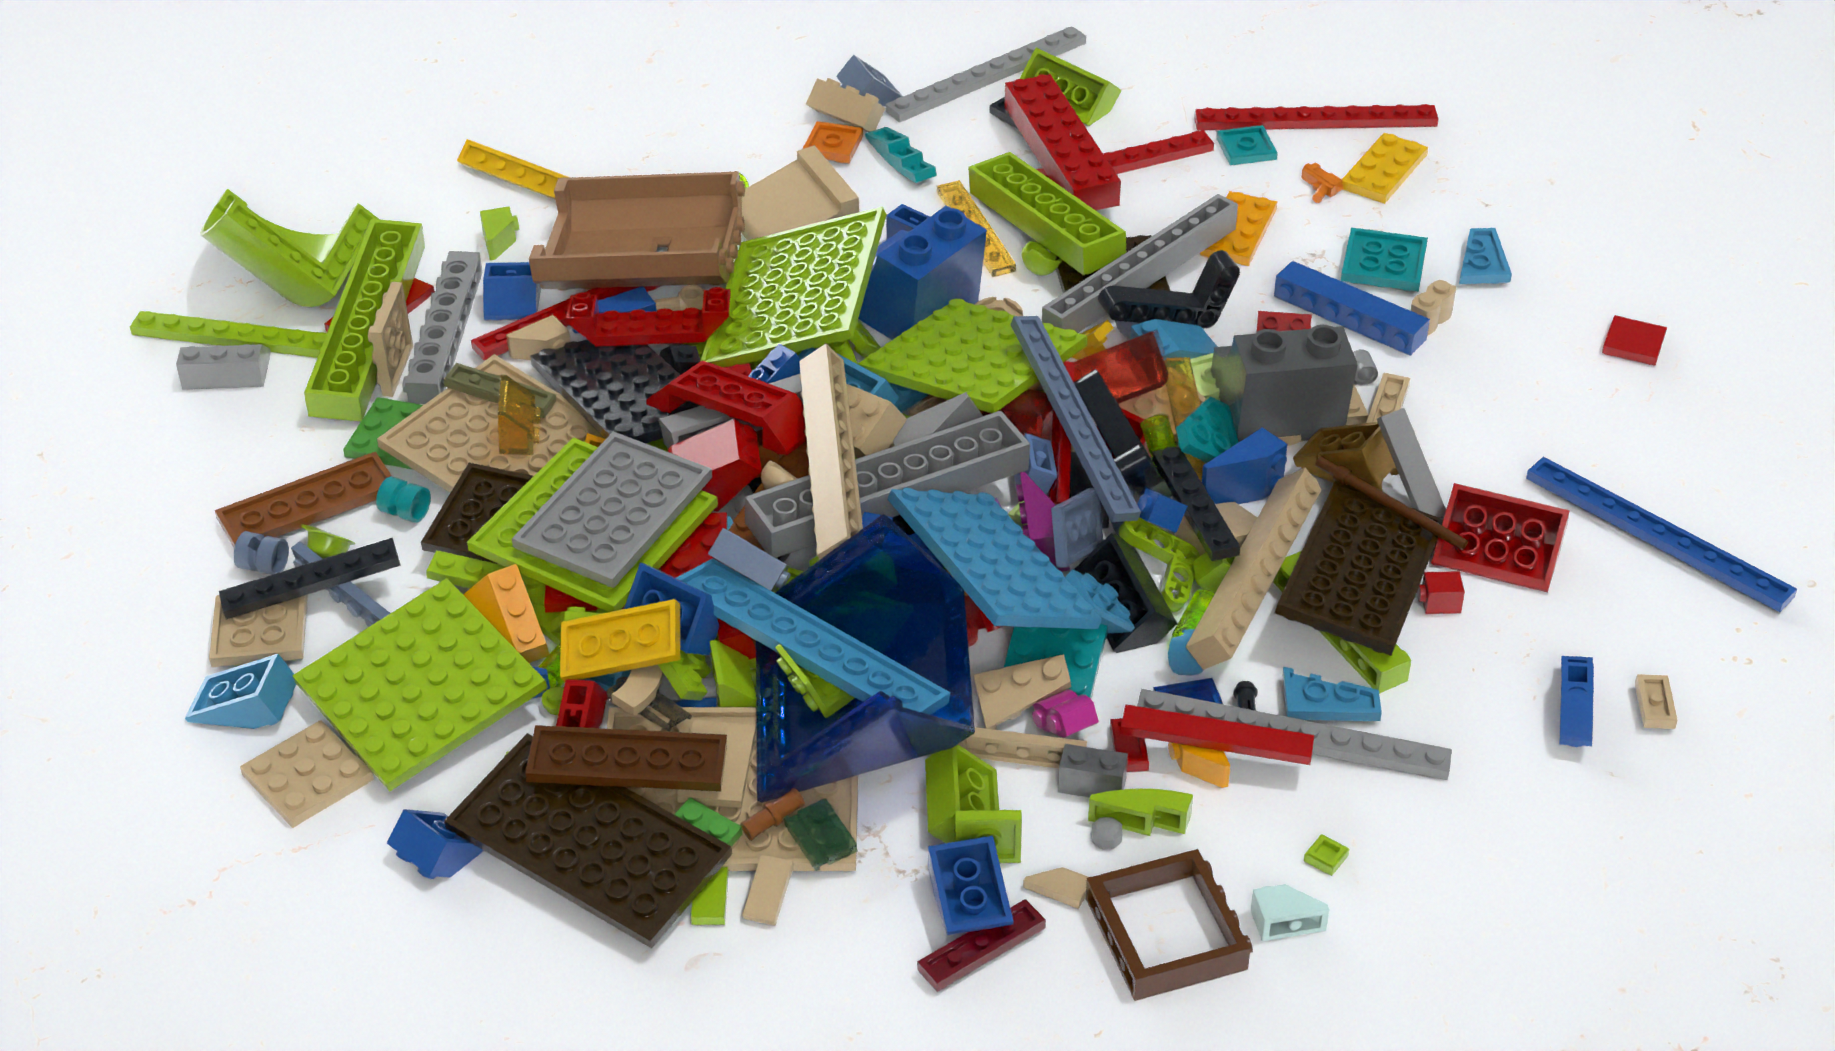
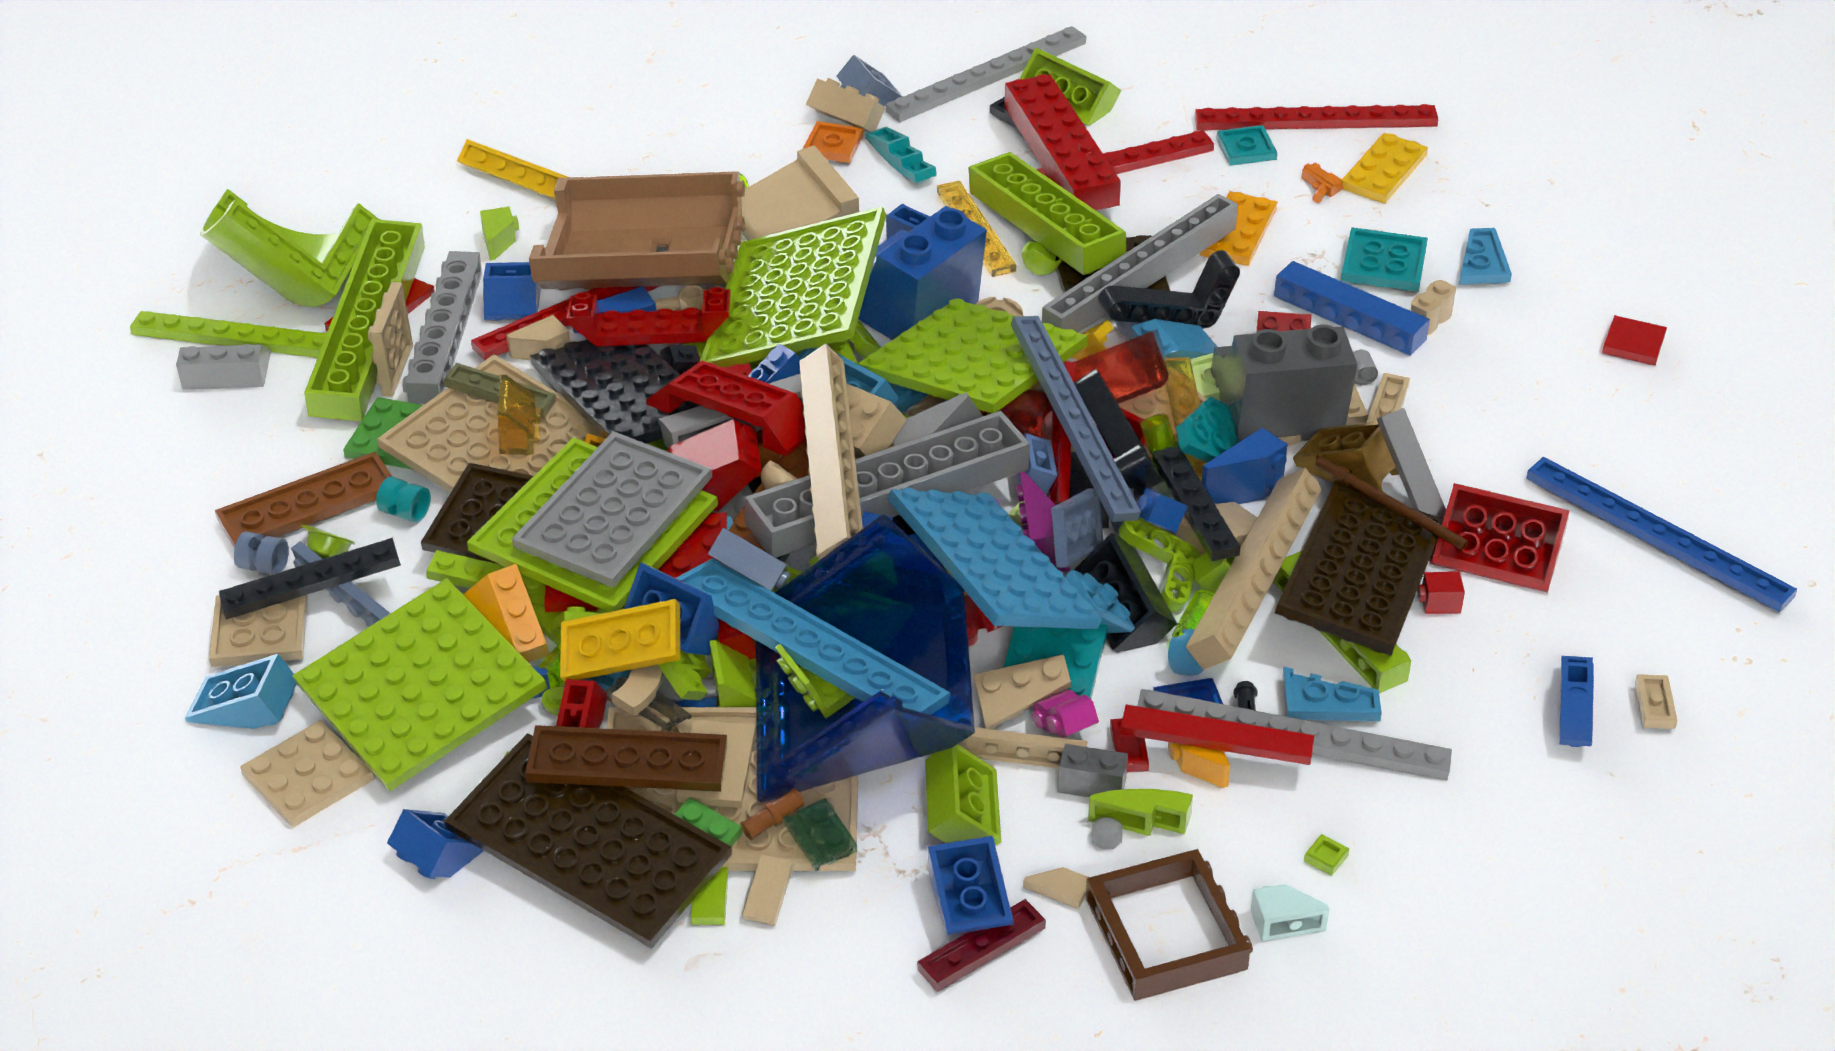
(1001, 824): lime plate -> none

